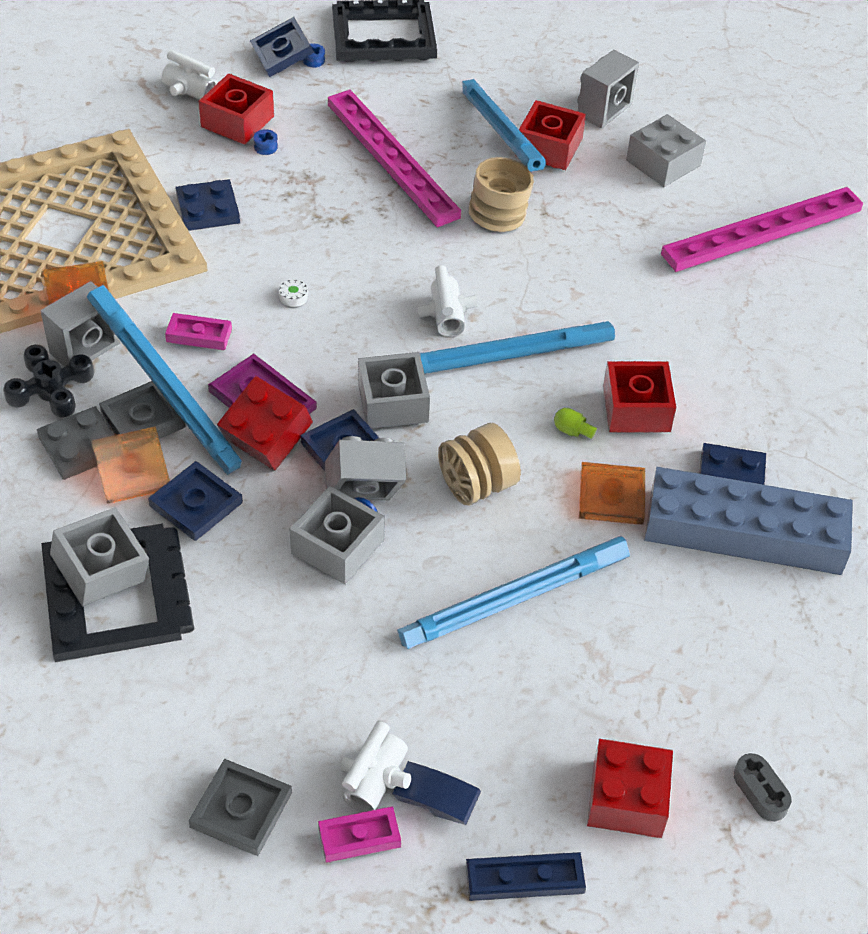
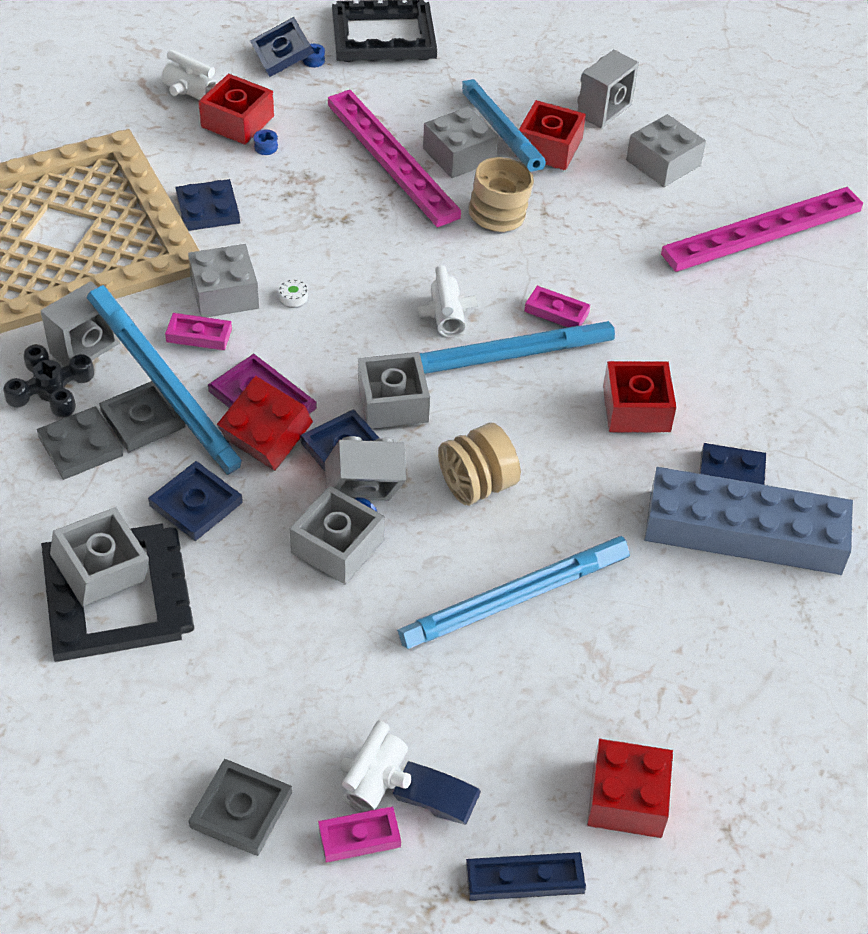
(64, 280): clear orange brick -> none
(130, 464): clear orange plate -> none
(223, 280): none -> light grey brick
(459, 141): none -> light grey brick
(557, 307): none -> dark pink plate
(573, 423): lime cylinder -> none
(612, 493): clear orange plate -> none
(764, 786): dark grey beam -> none

